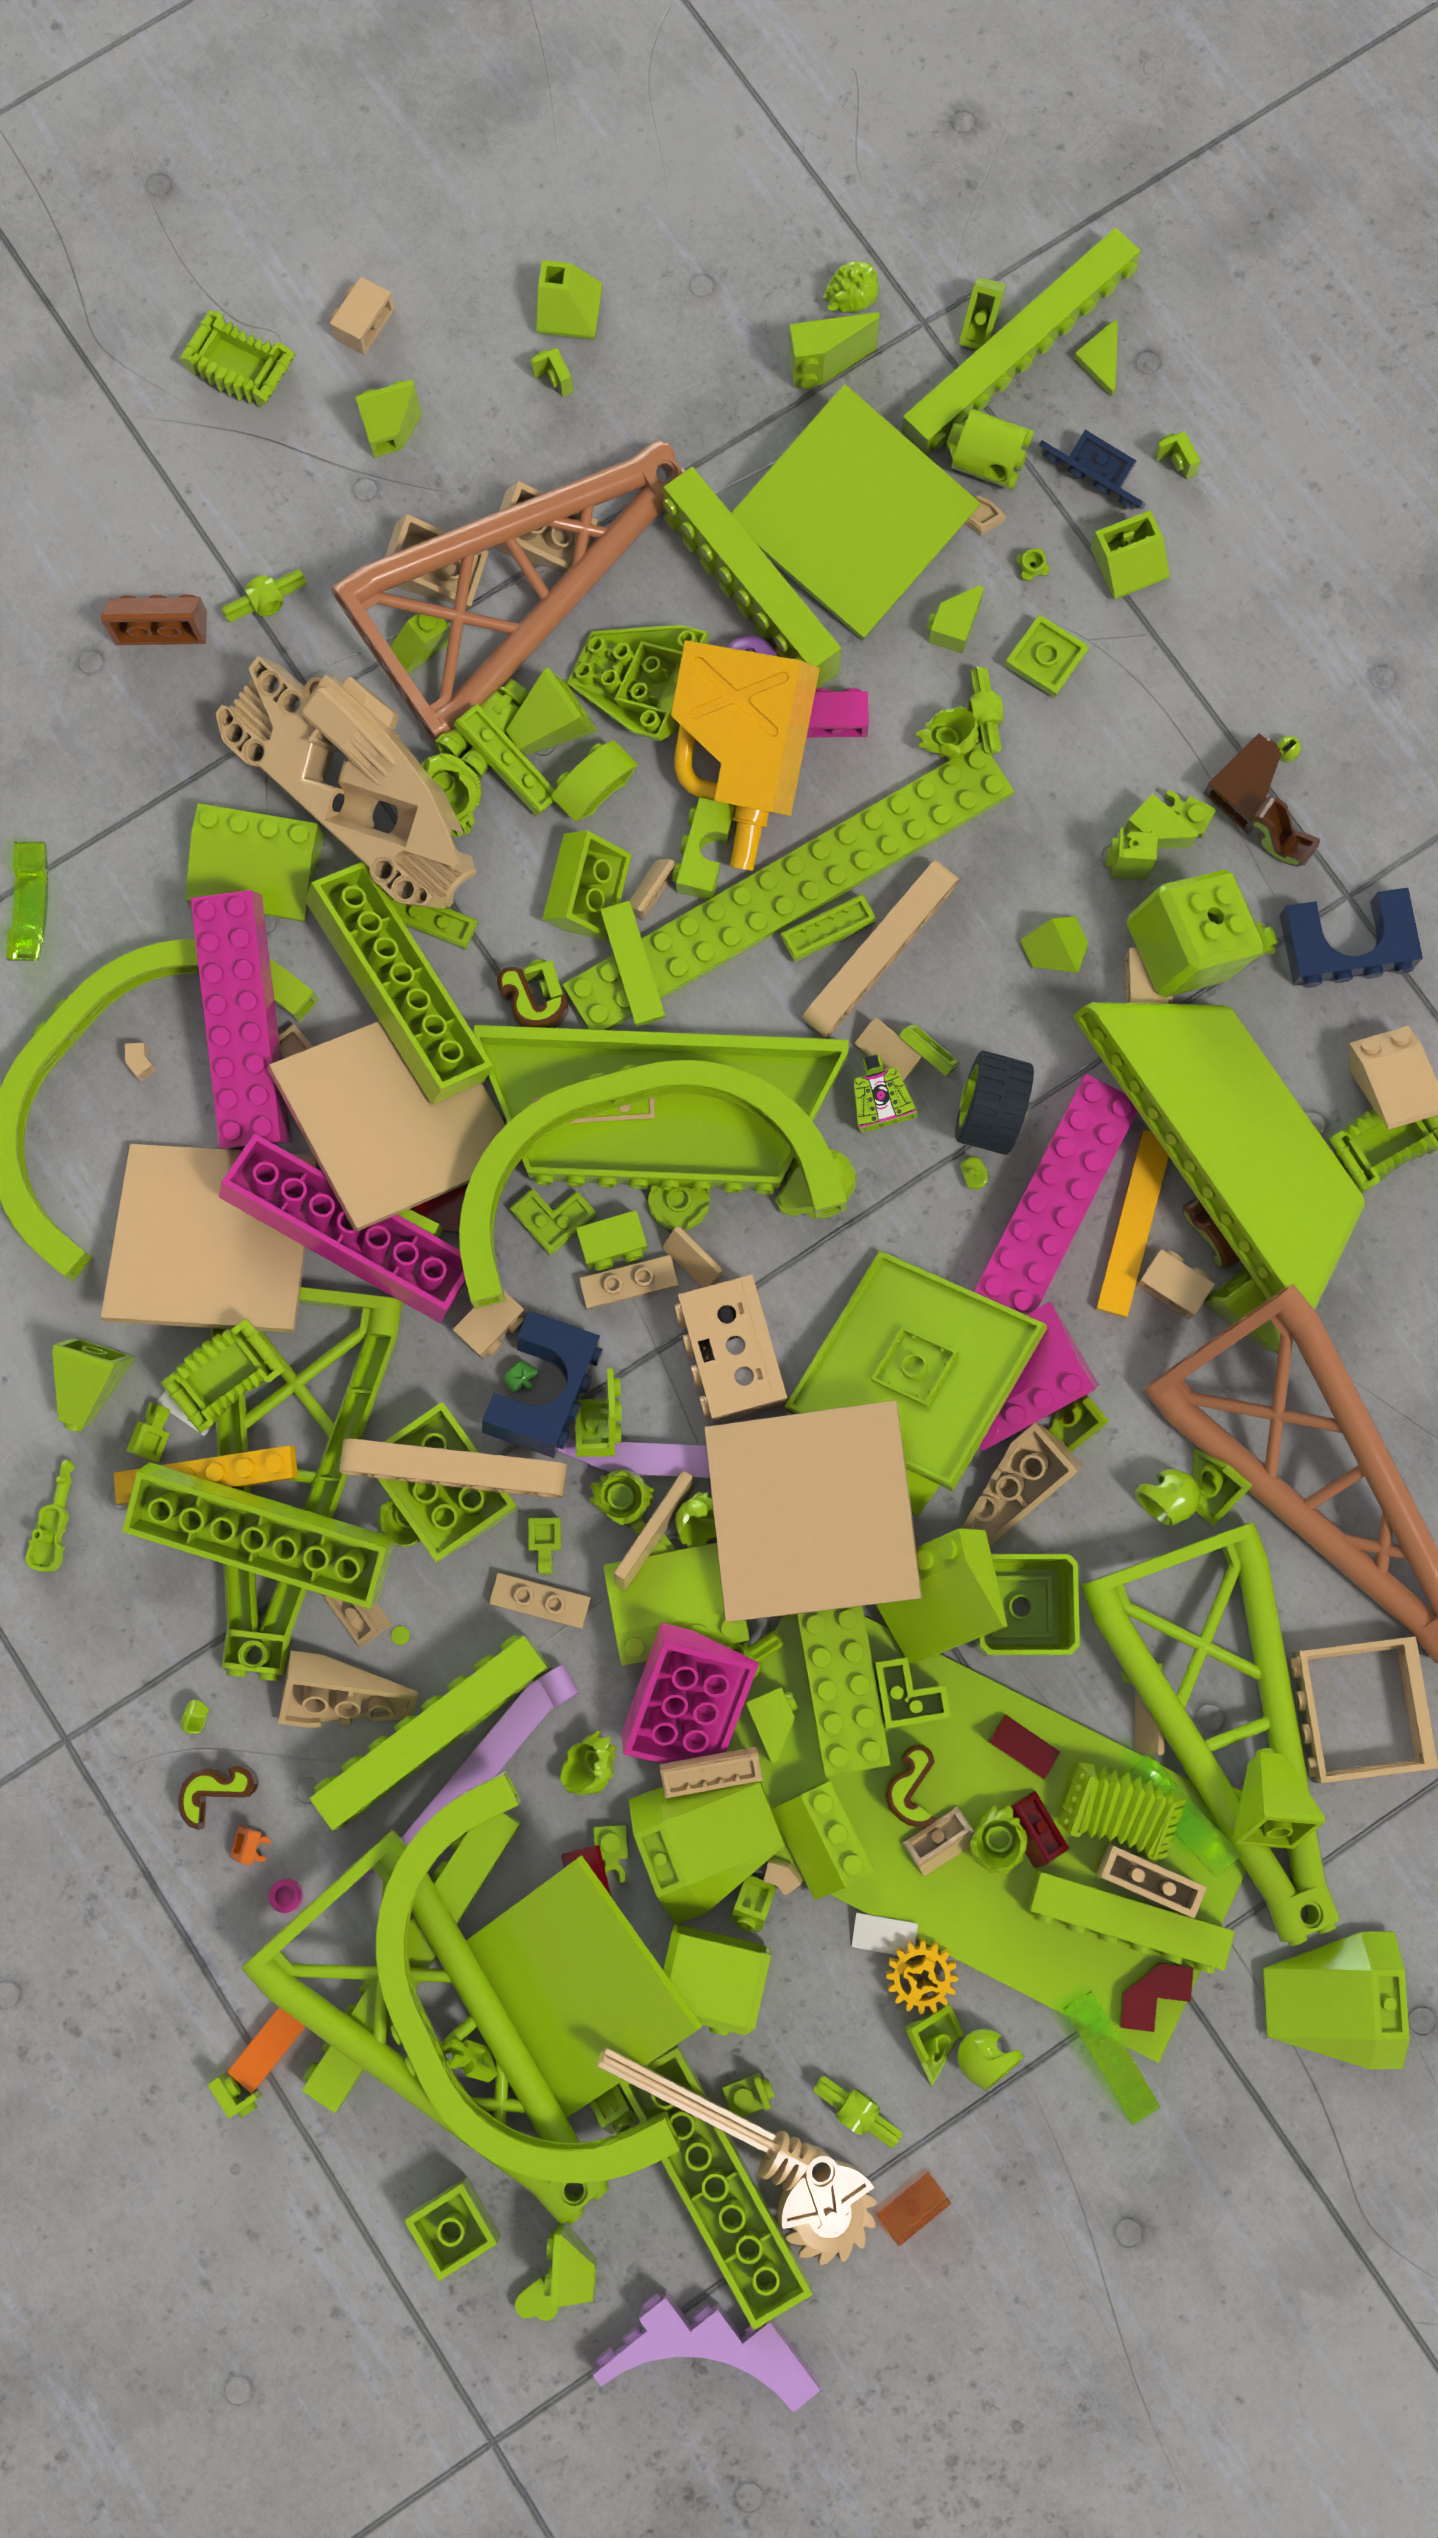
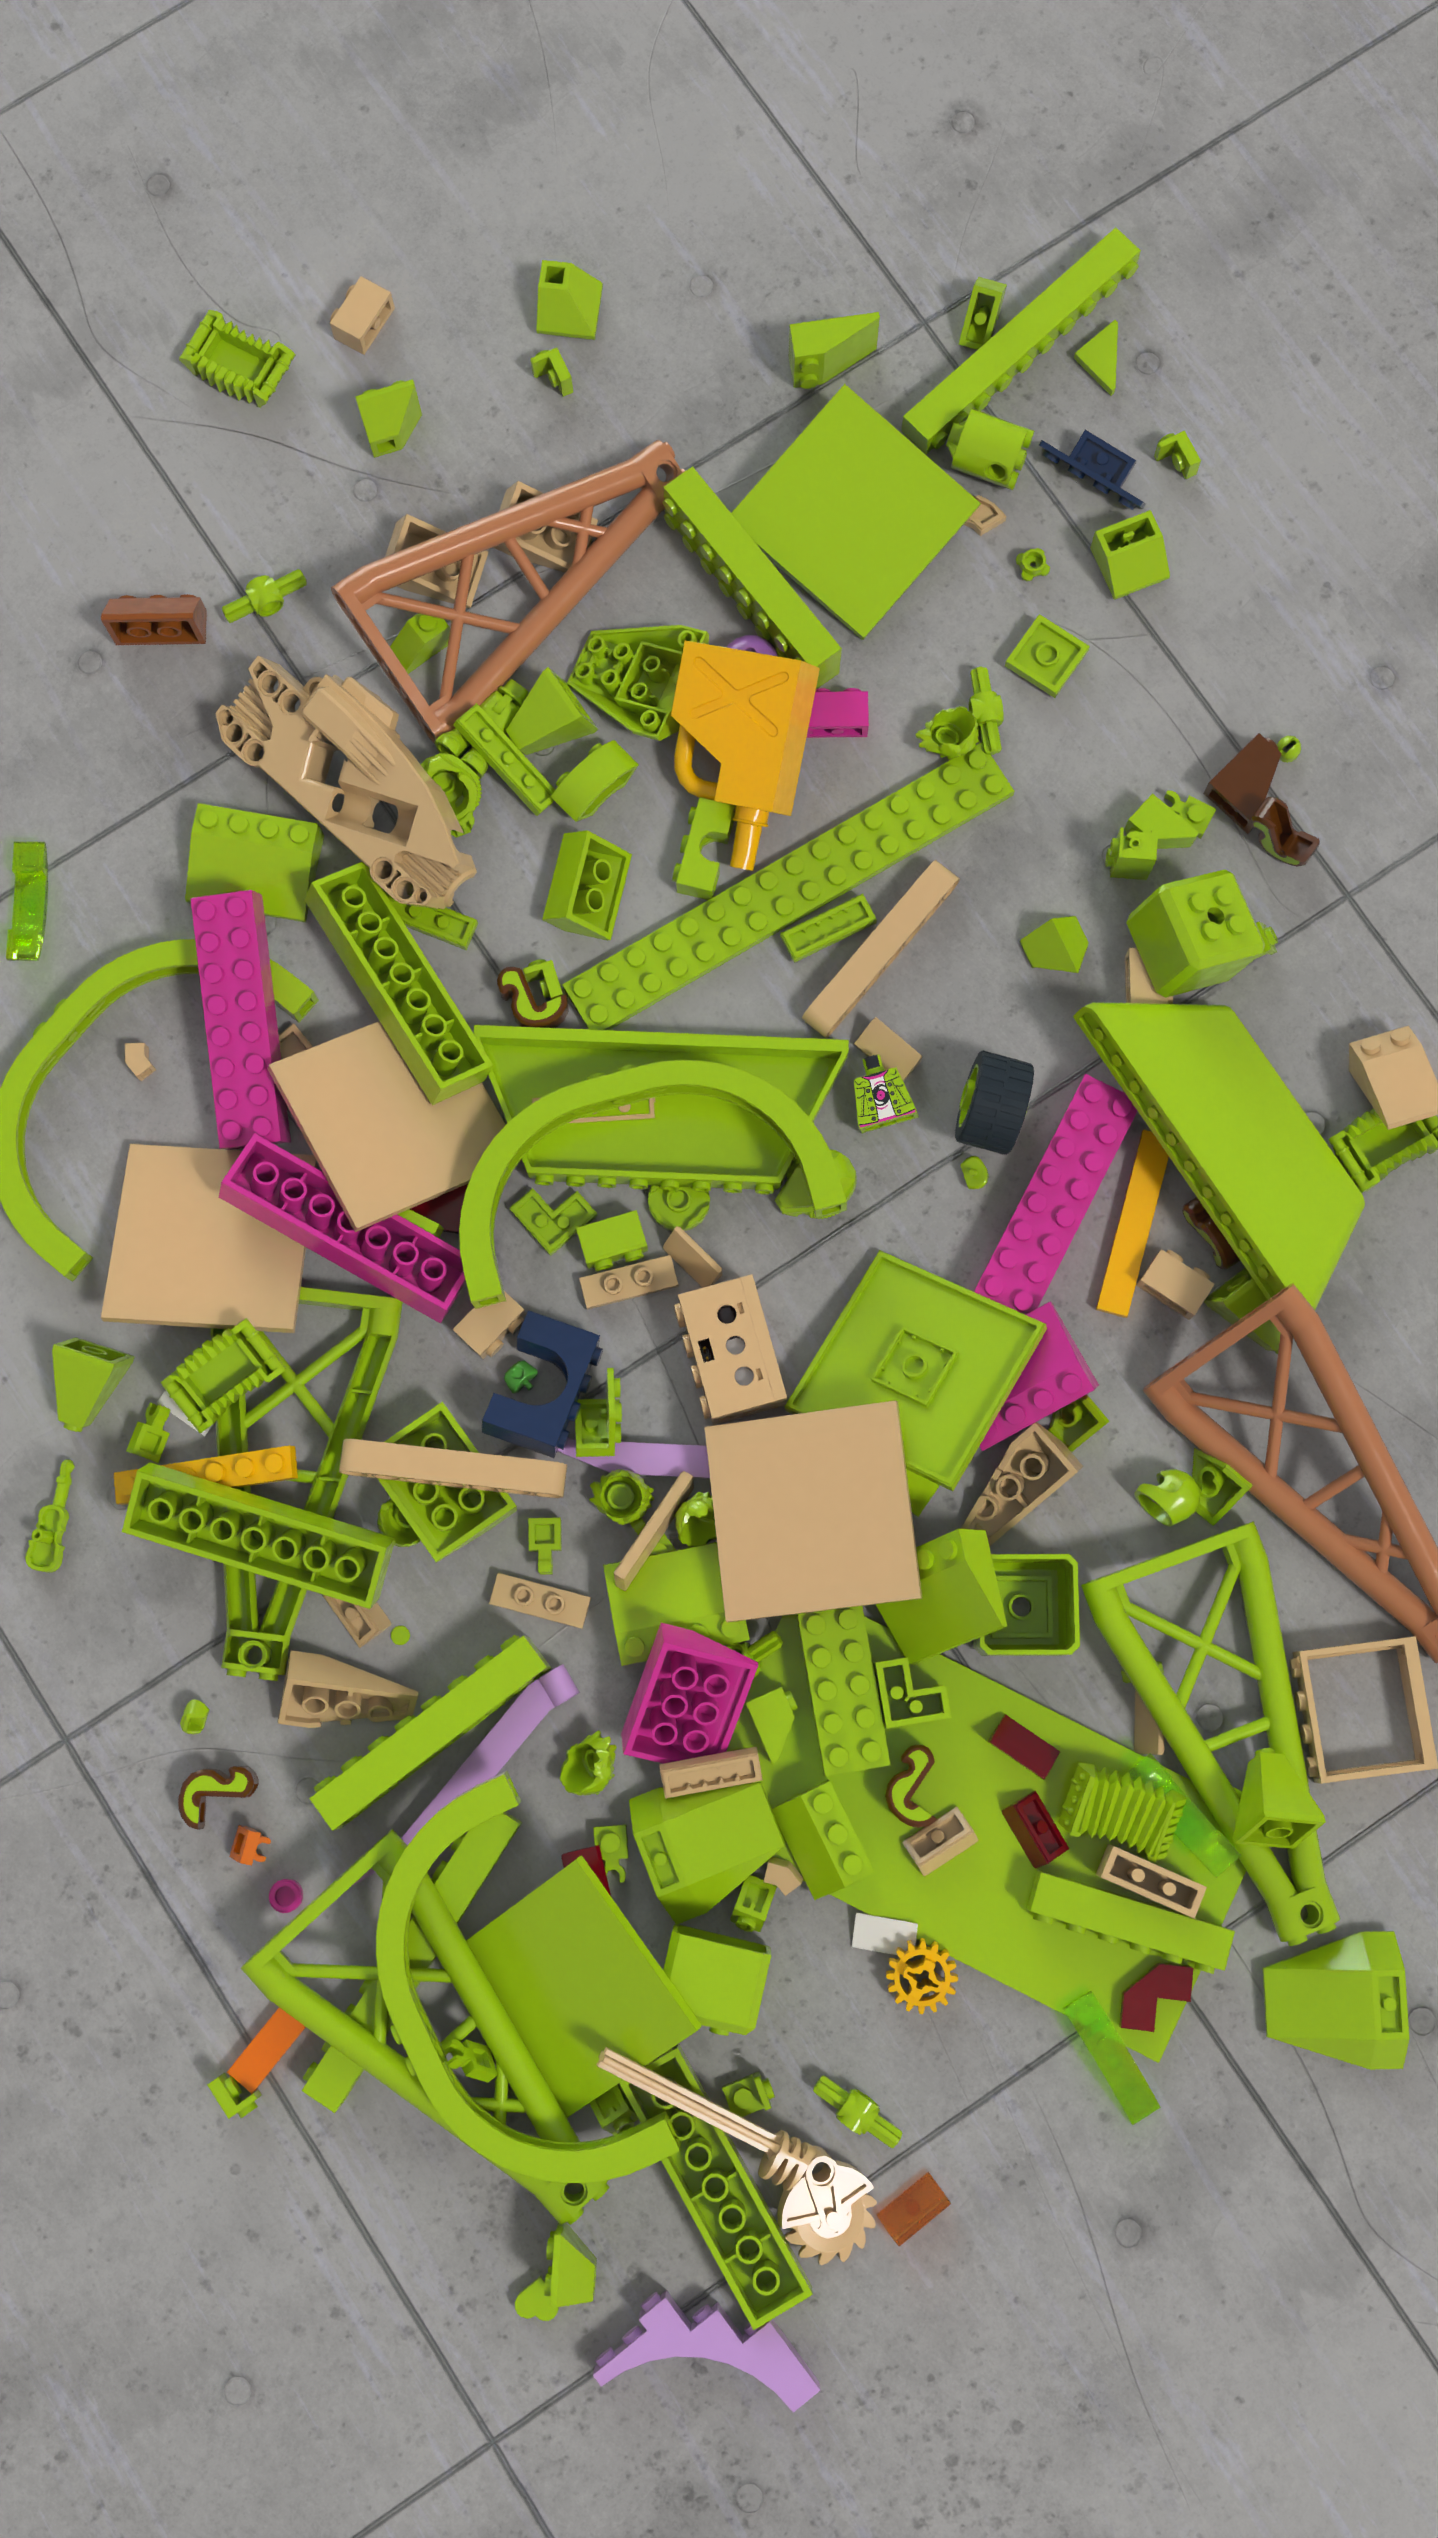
(452, 2228): lime brick -> none
(632, 963): lime tile -> none
(652, 887): tan slope -> none
(853, 287): lime hair -> none
(929, 1049): lime tile -> none
(934, 2039): lime slope -> none
(955, 619): lime slope -> none
(983, 2061): lime helmet -> none
(999, 1841): lime hair -> none
(1315, 961): dark blue arch -> none

